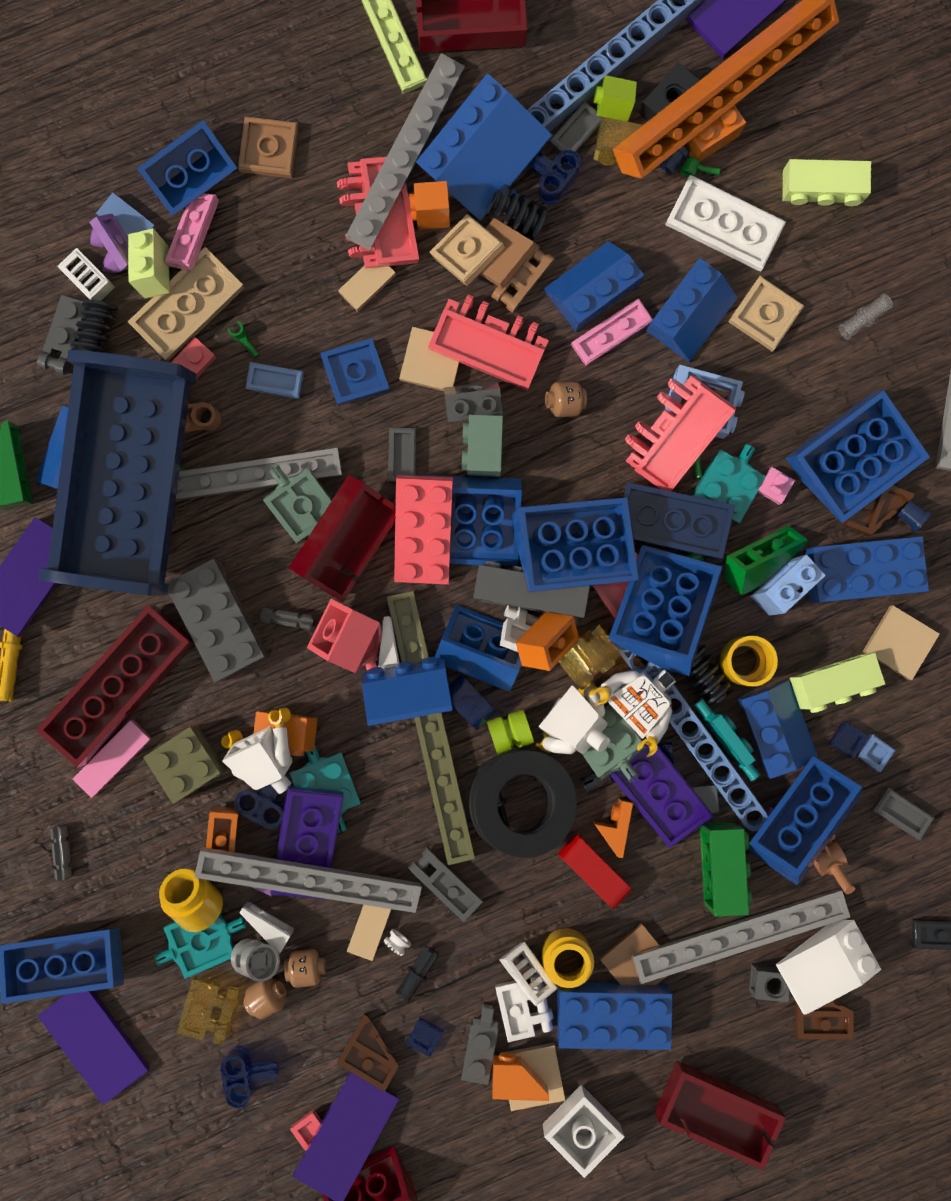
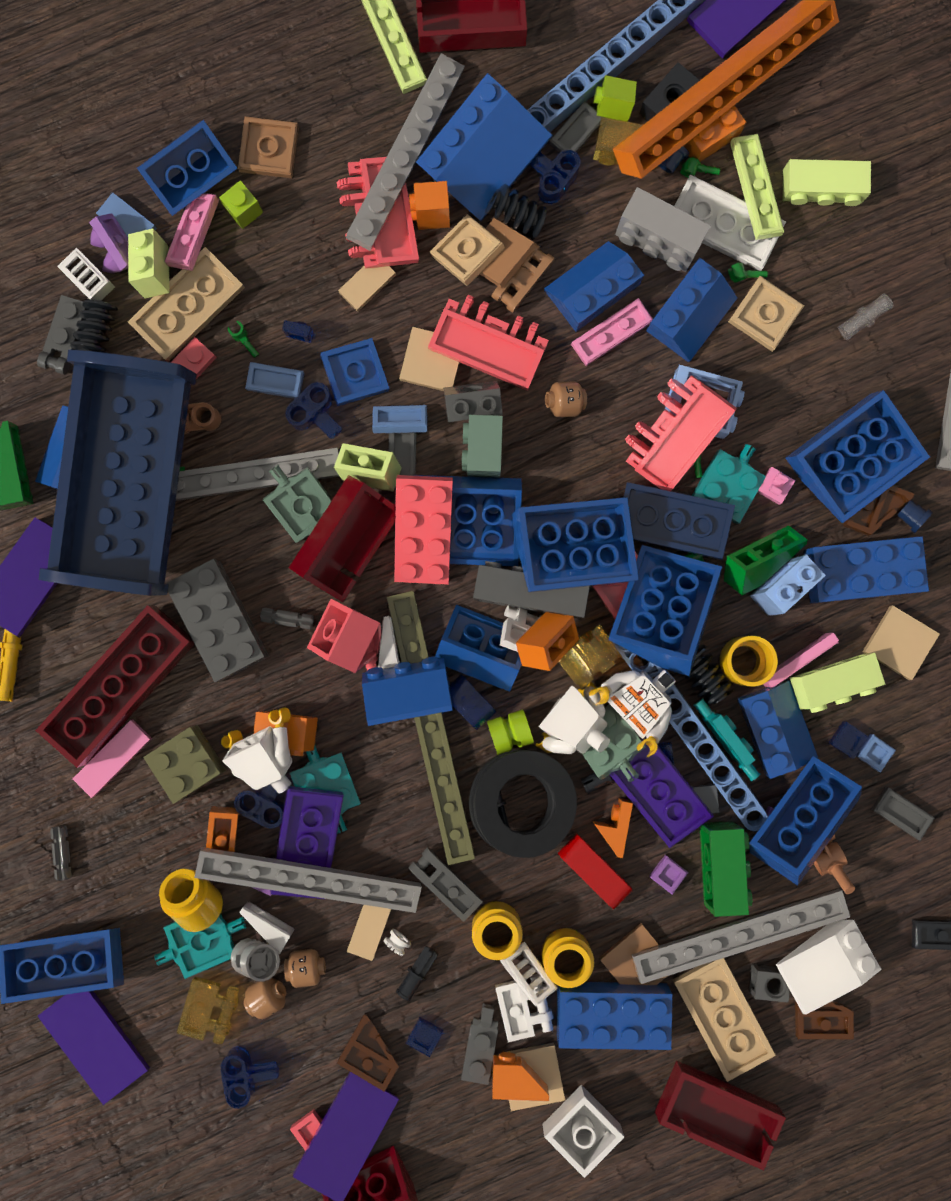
(241, 204): none -> lime brick
(298, 331): none -> clear blue tile
(315, 412): none -> clear blue beam
(368, 465): none -> yellowish green brick
(399, 419): none -> medium blue tile
(495, 912): none -> yellow piece
(661, 230): none -> light grey brick
(668, 874): none -> medium lavender tile
(724, 1018): none -> tan plate
(738, 273): none -> green hand
(756, 187): none -> yellowish green tile
(802, 658): none -> bright pink tile

